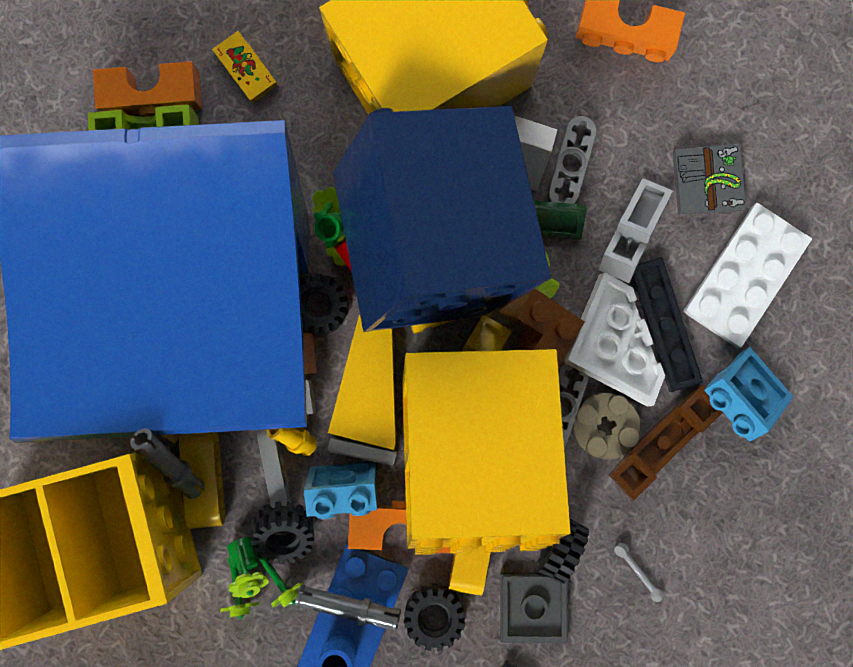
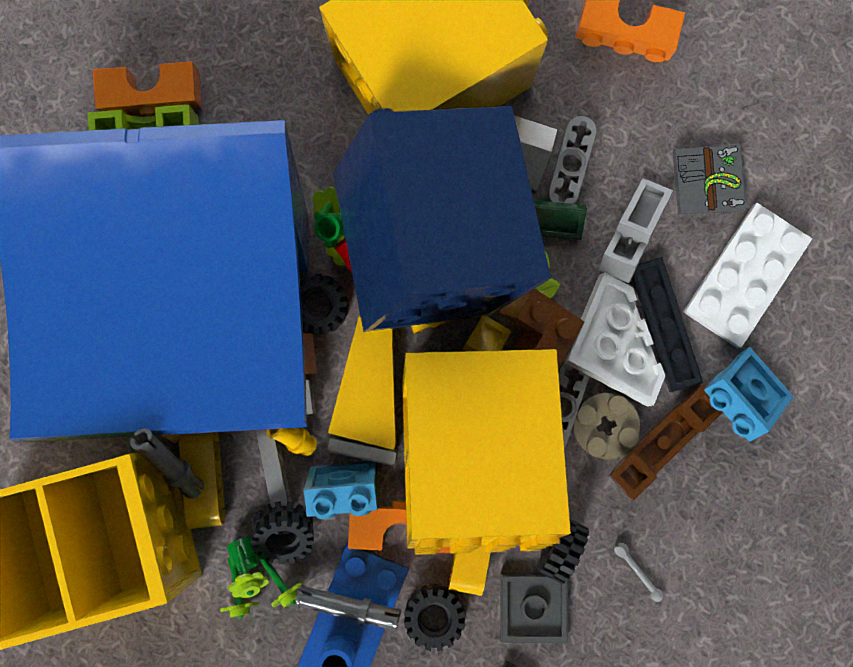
(245, 67): yellow tile -> none

